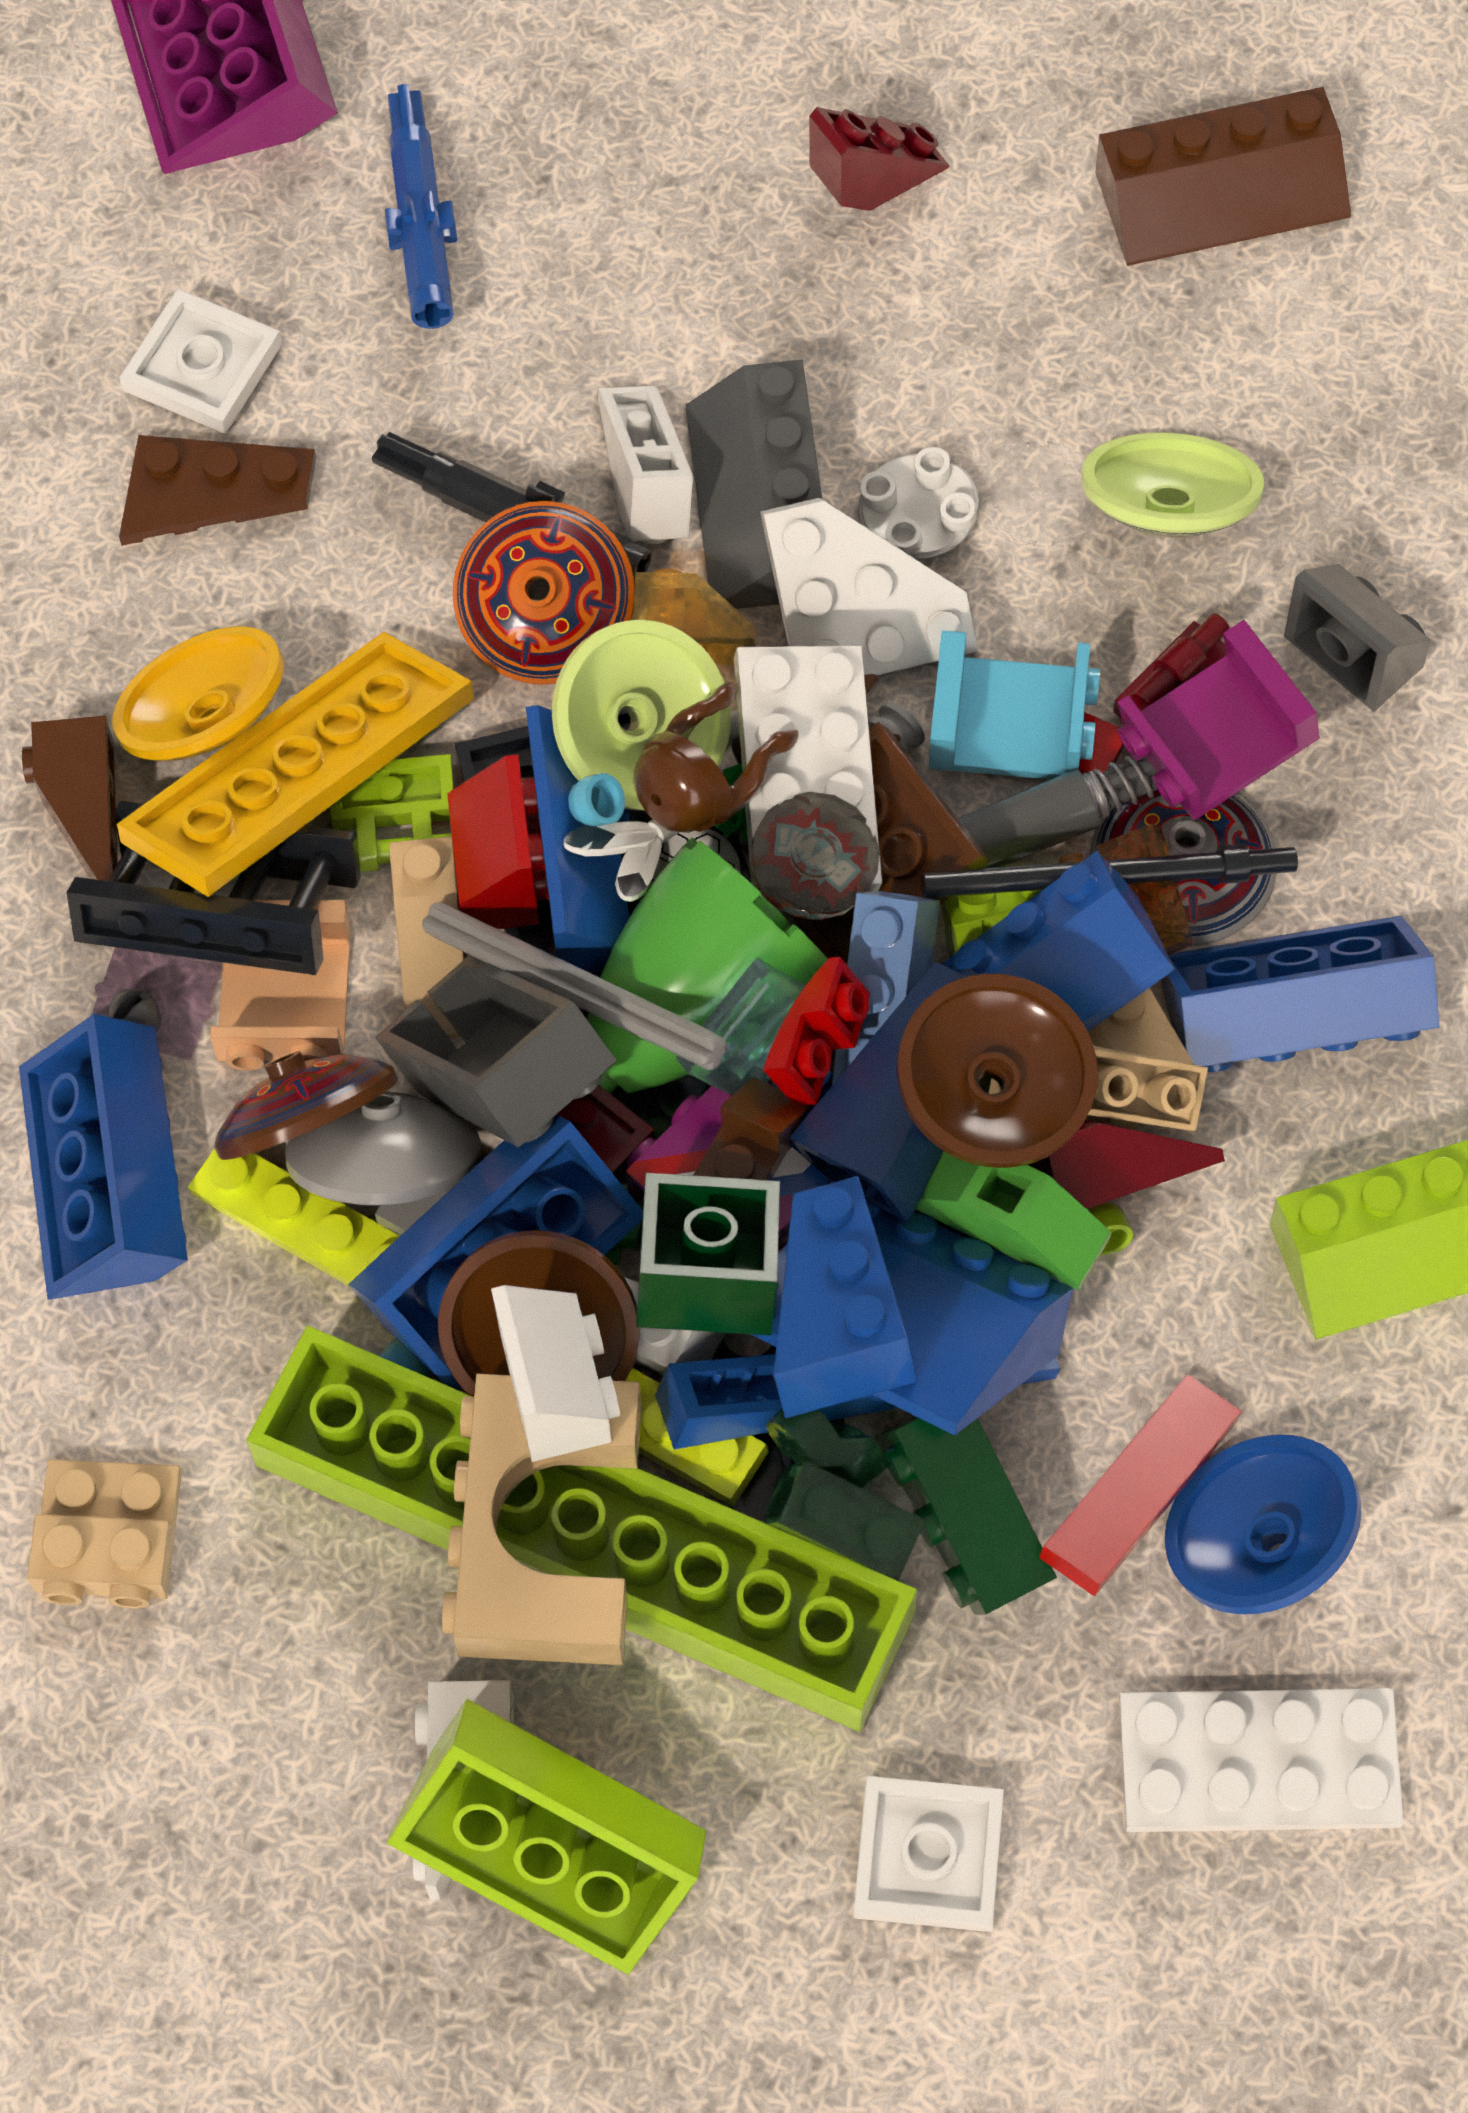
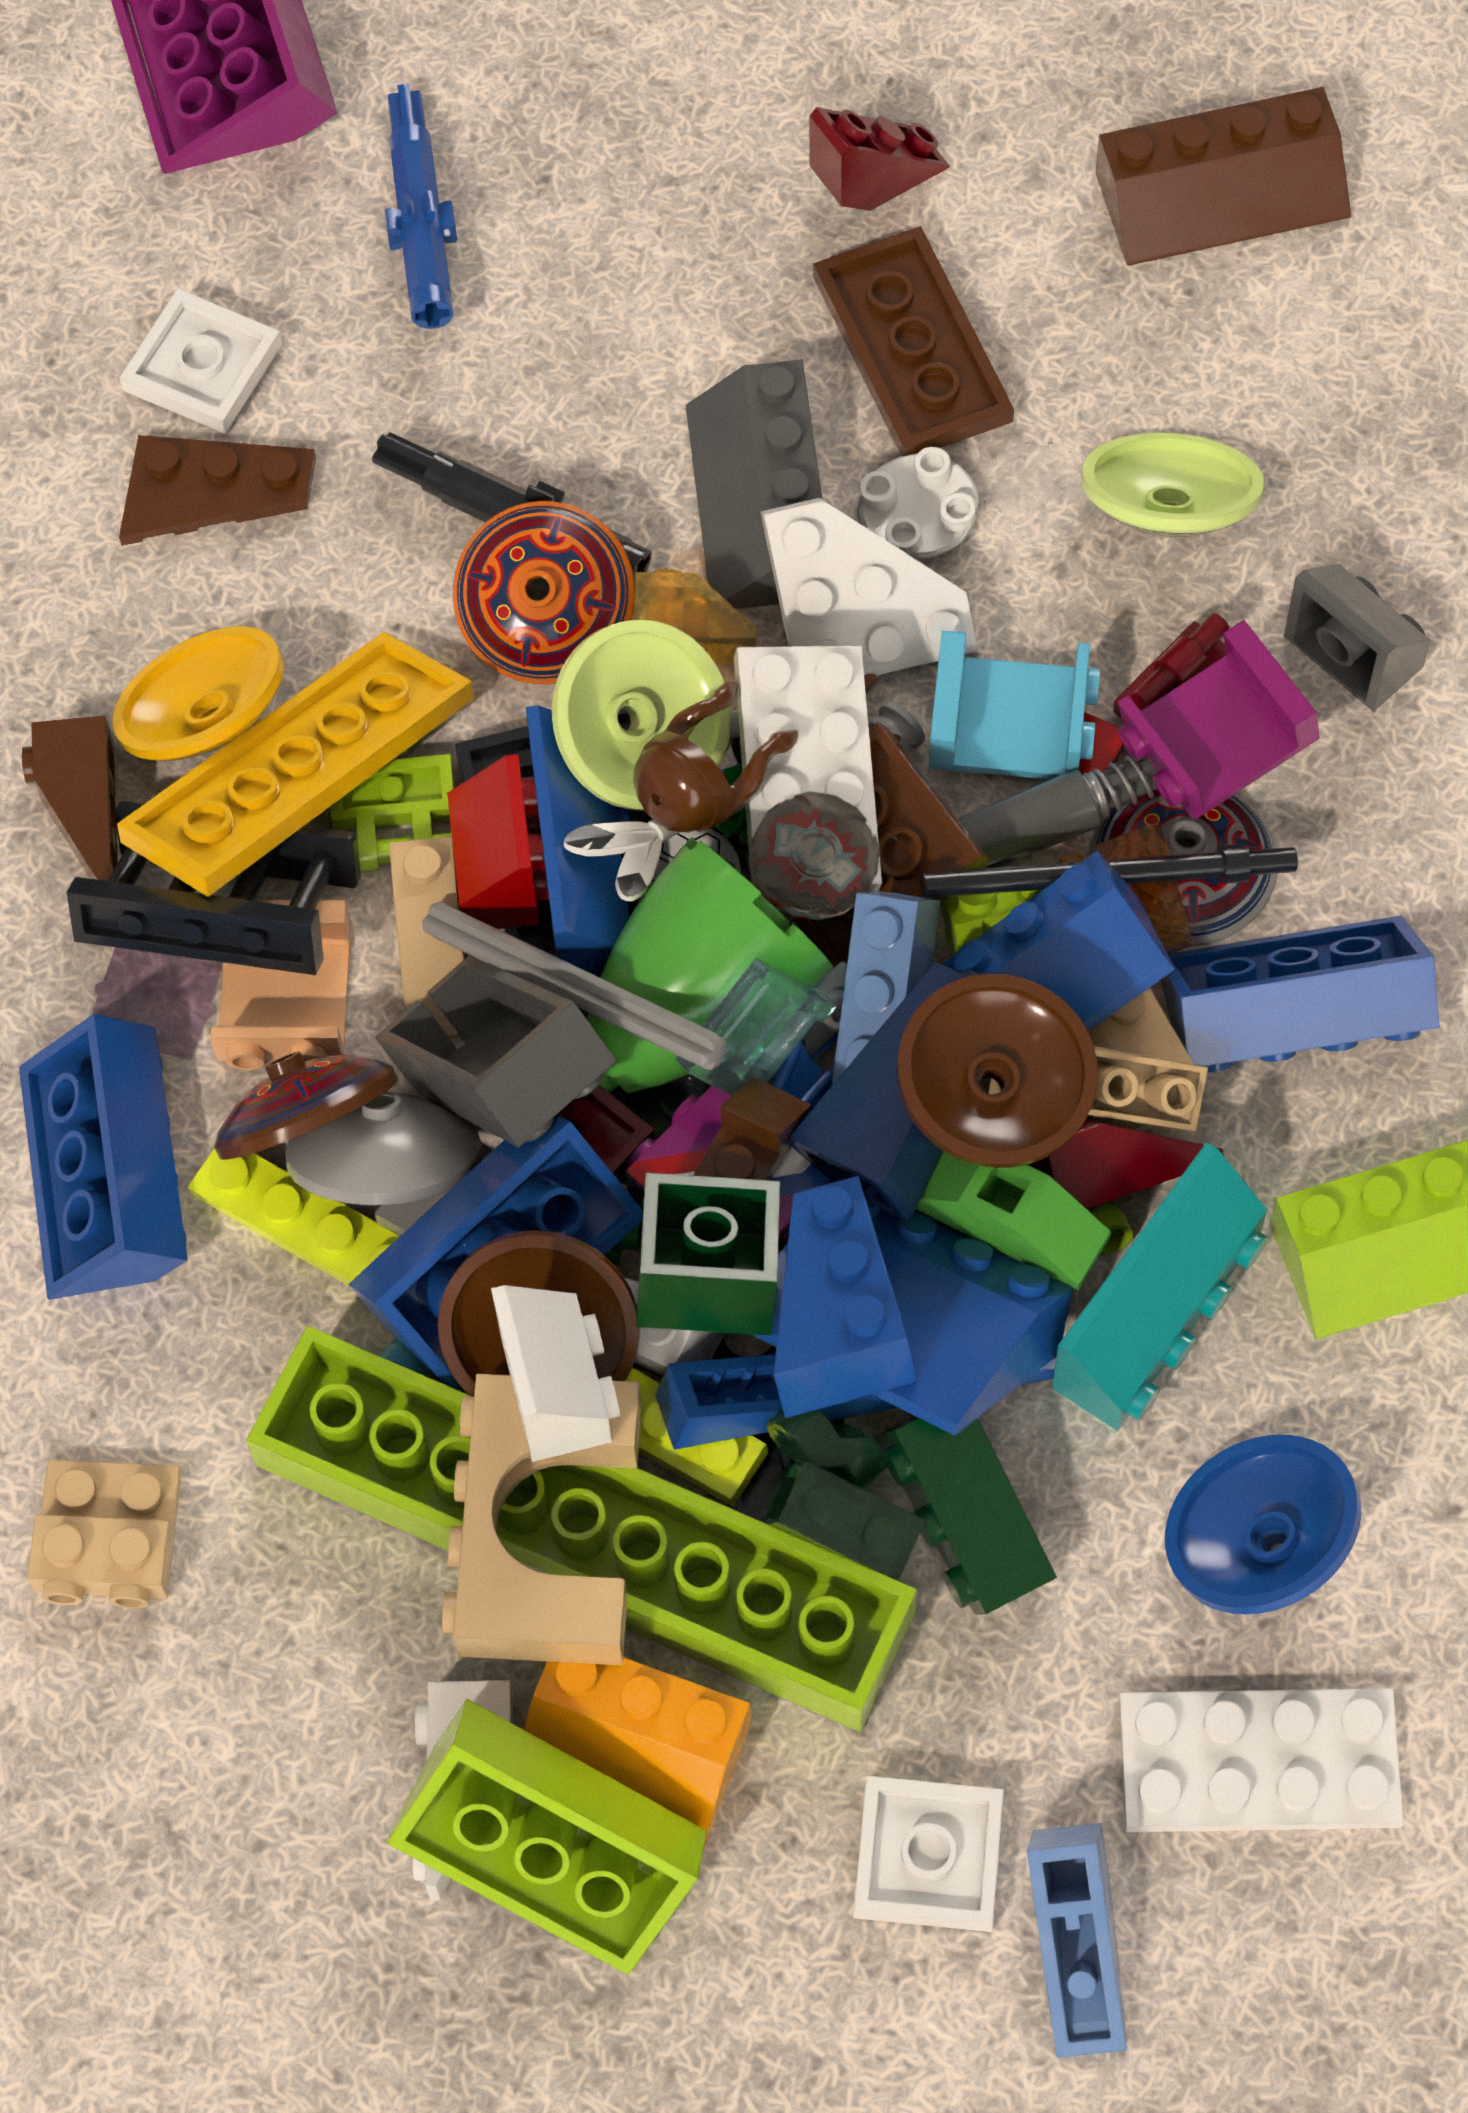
(145, 1011): dark grey hinge -> none
(597, 800): medium azure hinge -> none
(644, 1731): none -> light orange slope
(646, 464): white slope -> none
(820, 1020): red slope -> none
(913, 342): none -> reddish brown plate
(1077, 1939): none -> medium blue slope
(1140, 1485): tile -> none
(1160, 1292): none -> teal slope

